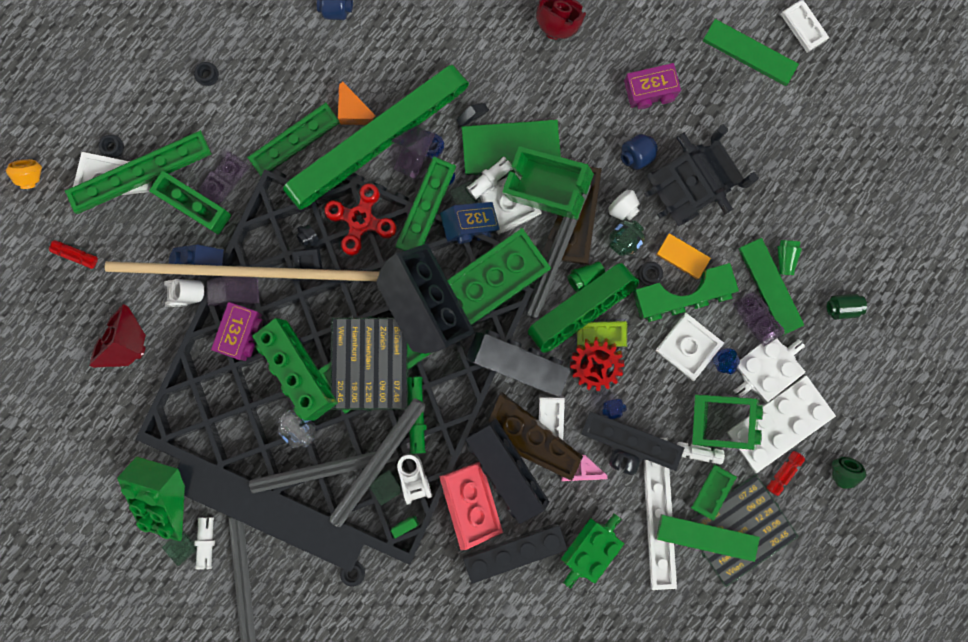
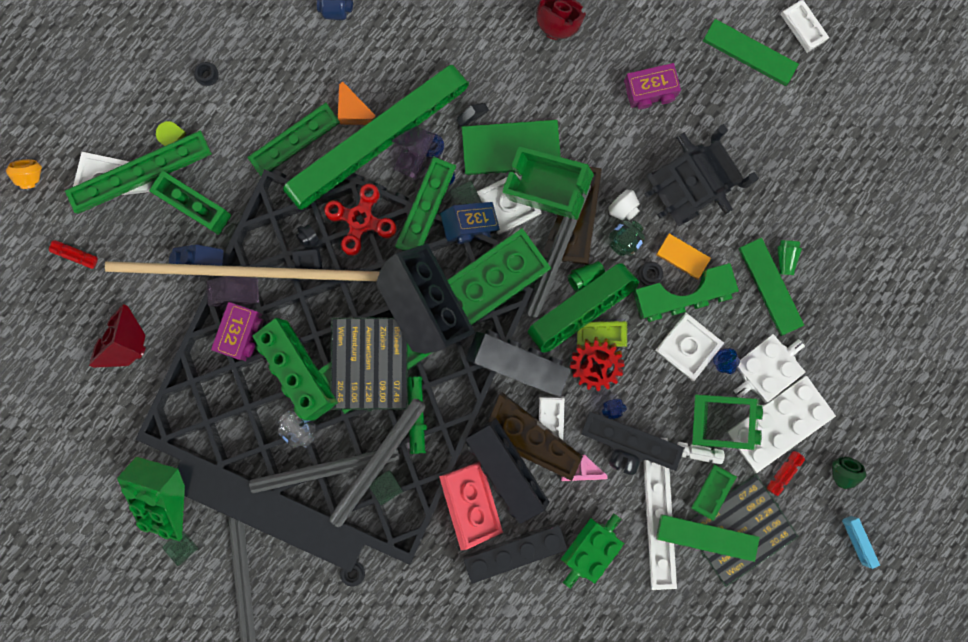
(106, 141): black plate -> none
(169, 132): none -> lime tile
(183, 292): white piece -> none
(204, 543): white pin -> none
(224, 178): clear purple slope -> none
(404, 526): green tile -> none
(413, 480): white piece -> none
(489, 178): white pin -> none
(639, 151): dark blue head -> none
(758, 319): clear purple slope -> none
(846, 306): dark green brick -> none
(860, 542): none -> medium azure tile

